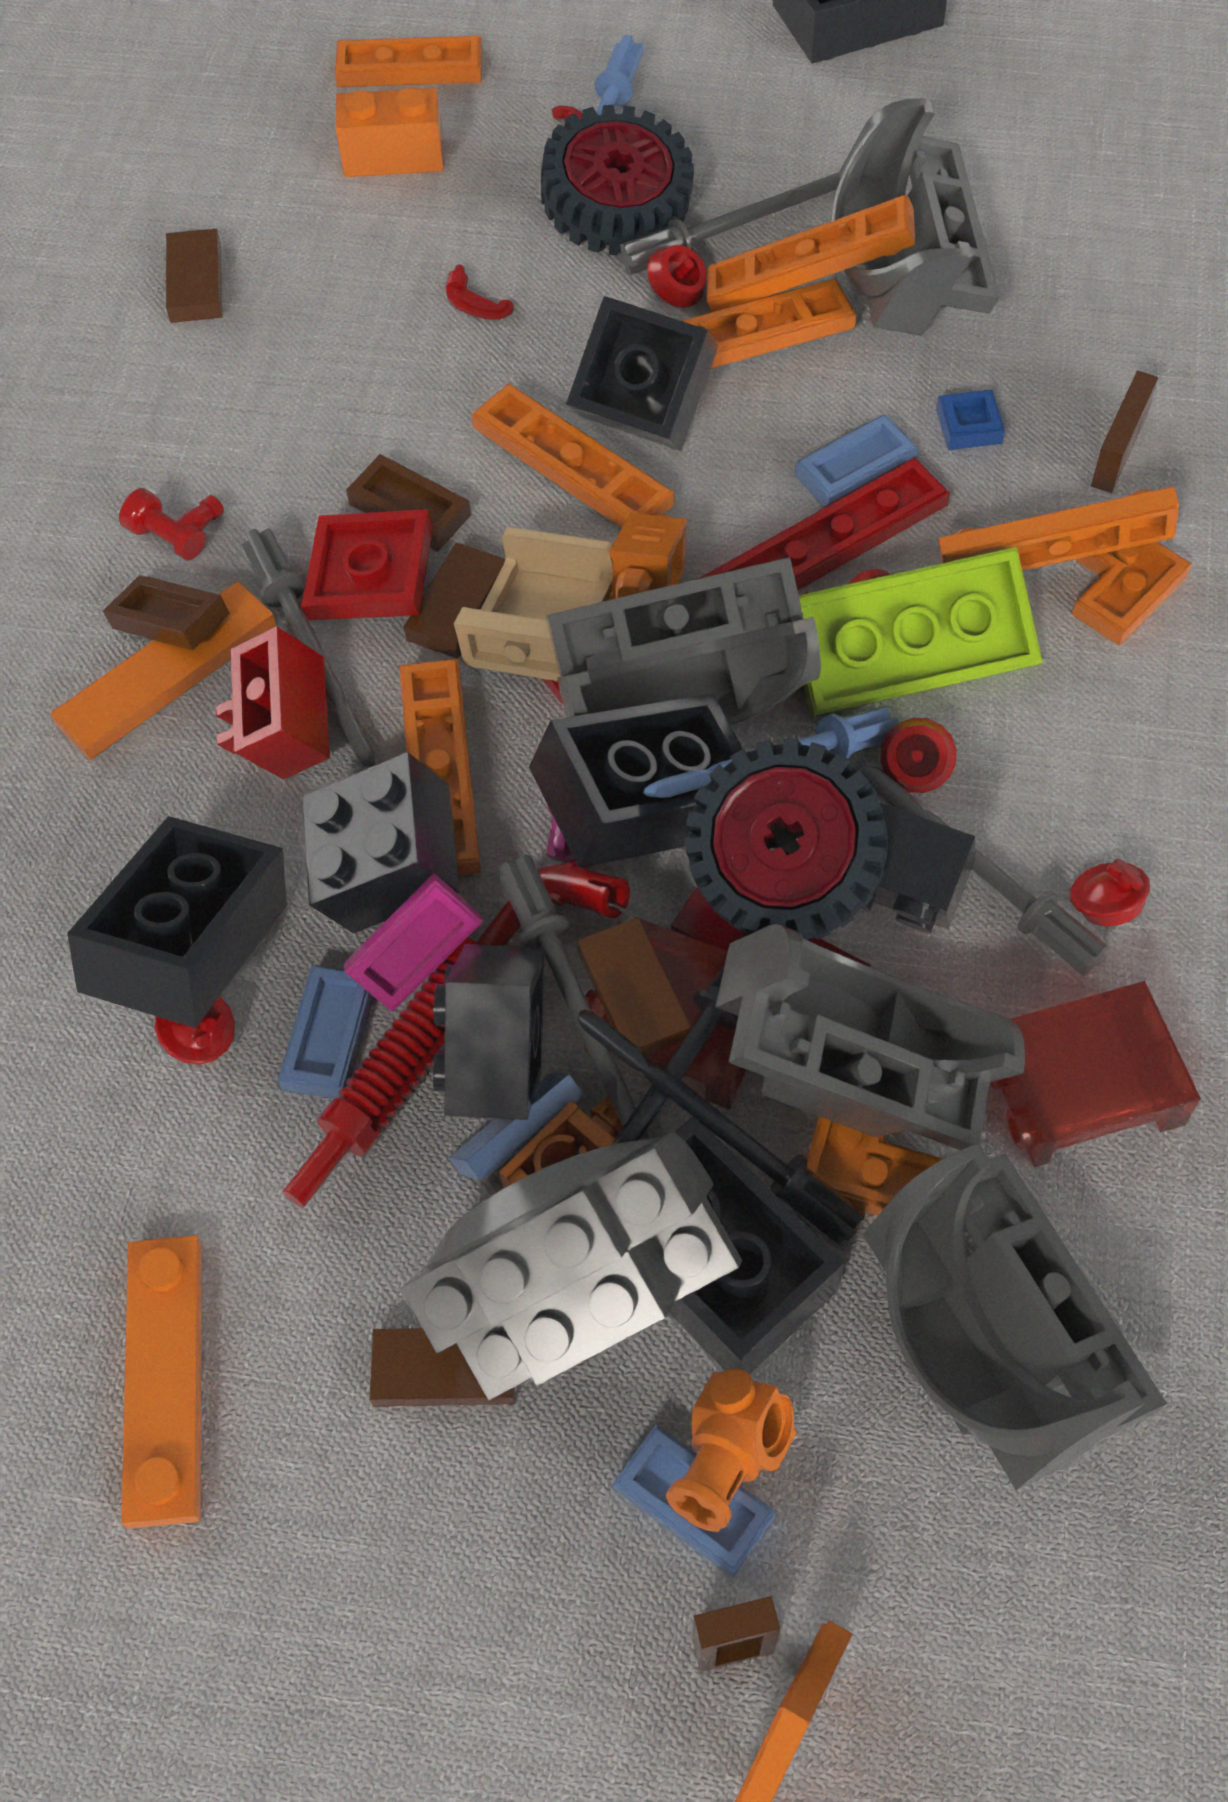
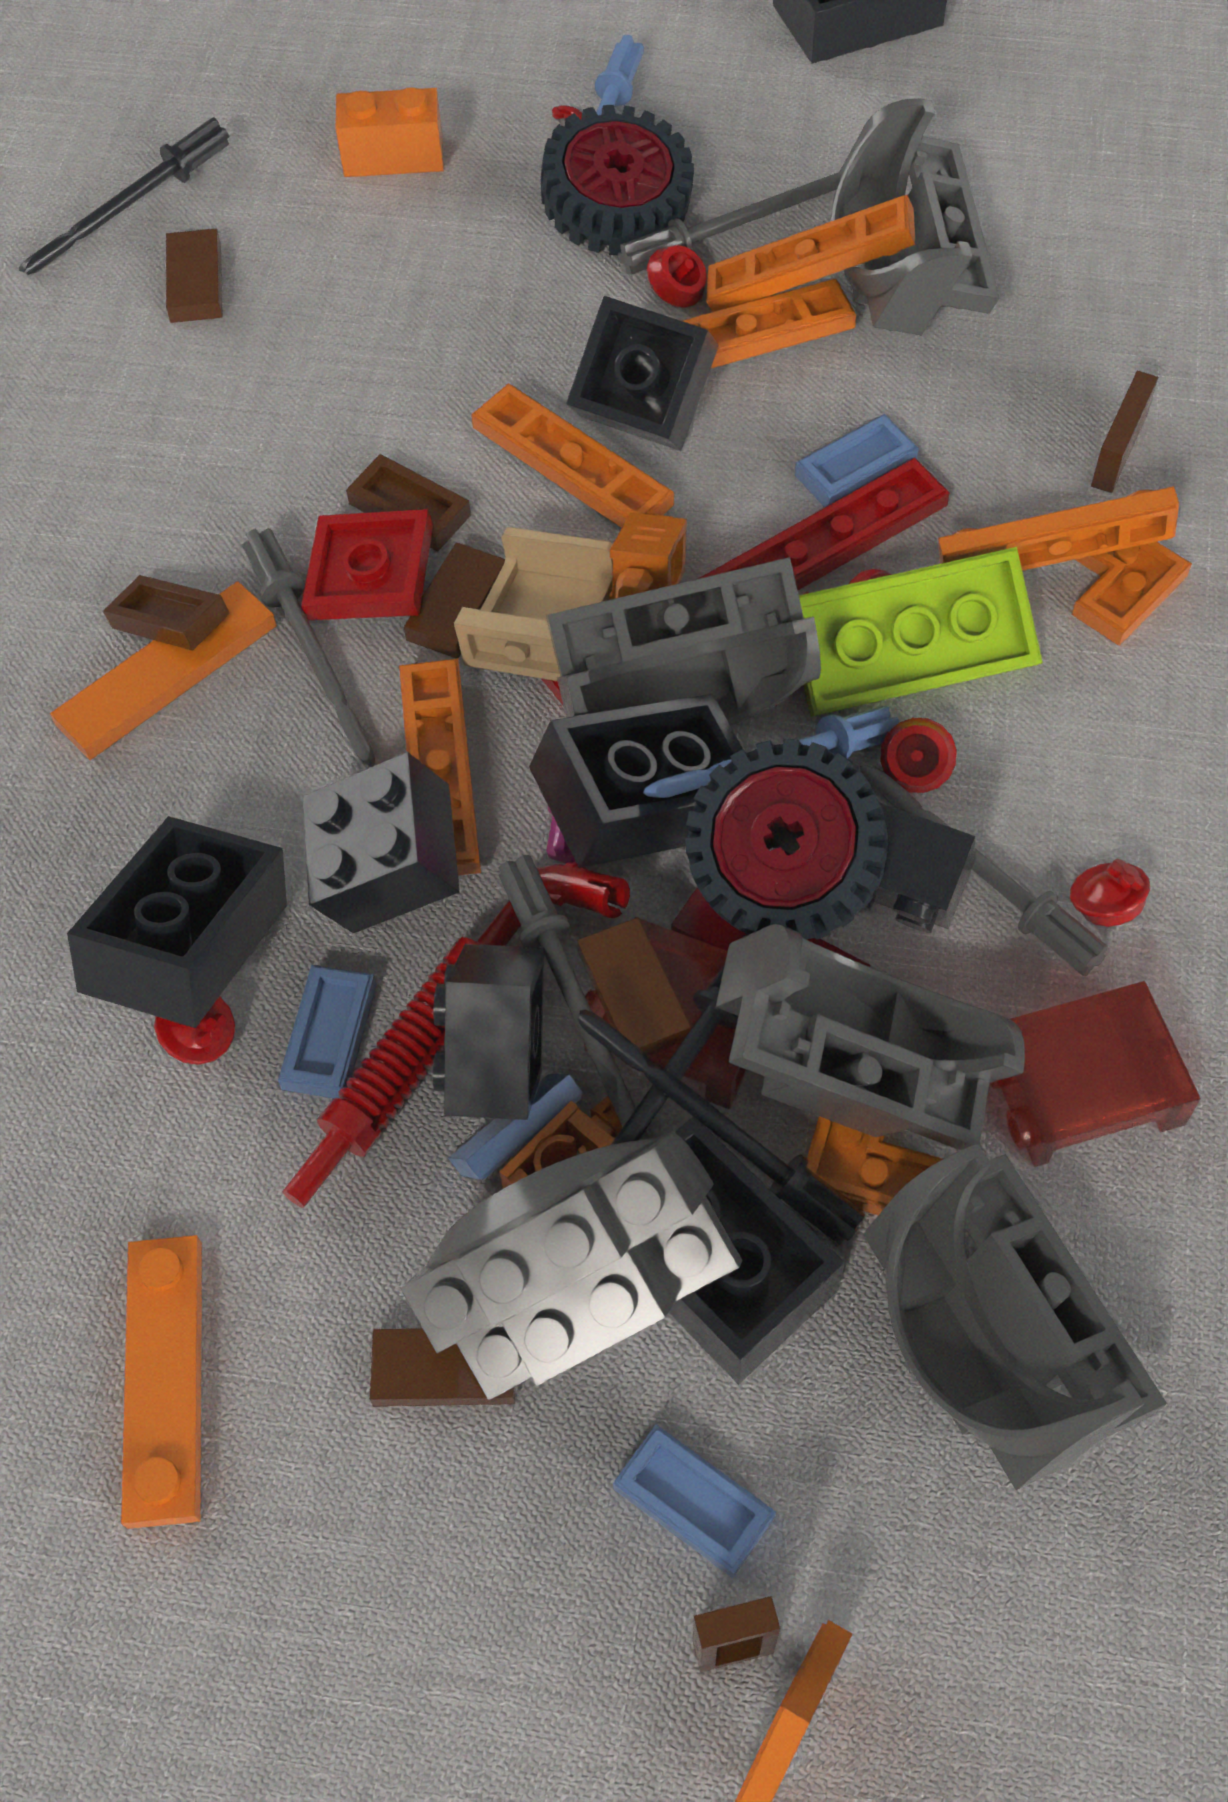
(143, 514): red piece -> none
(177, 161): none -> black piece
(276, 704): red brick -> none
(408, 61): orange tile -> none
(412, 942): dark pink tile -> none
(471, 302): red piece -> none
(735, 1434): orange connector -> none
(970, 419): blue tile -> none

